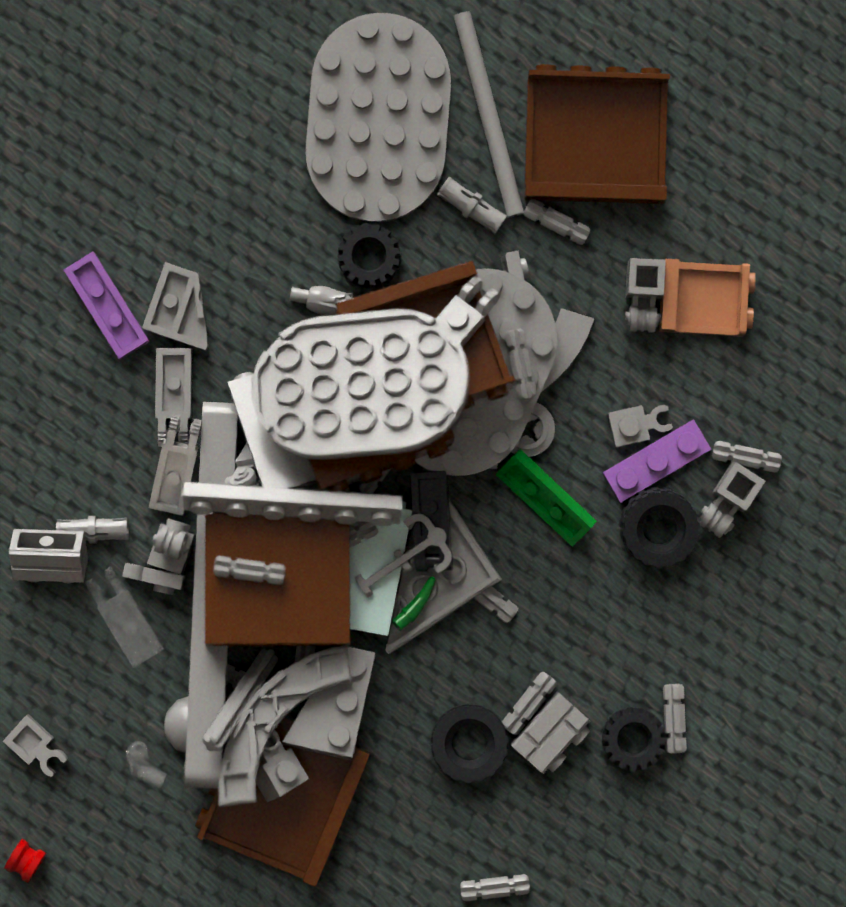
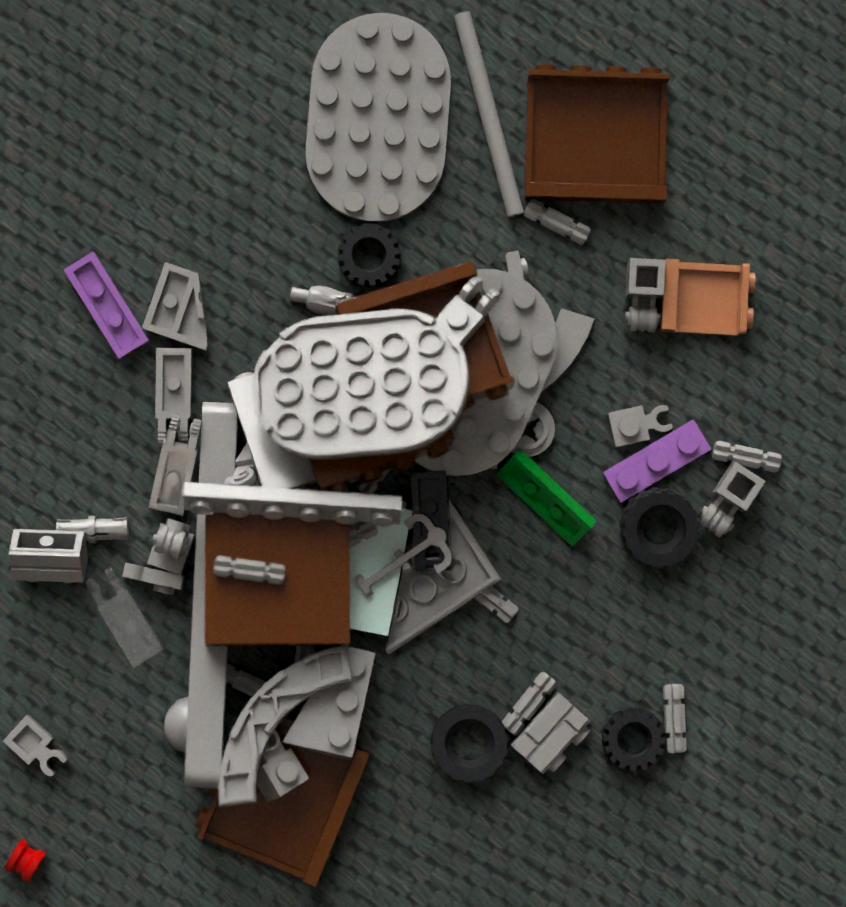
(140, 765): clear arm -> none
(247, 687): light grey axle -> none
(414, 608): green helmet -> none
(471, 205): light grey pin -> none
(494, 887): light grey axle -> none
(520, 363): light grey axle -> none

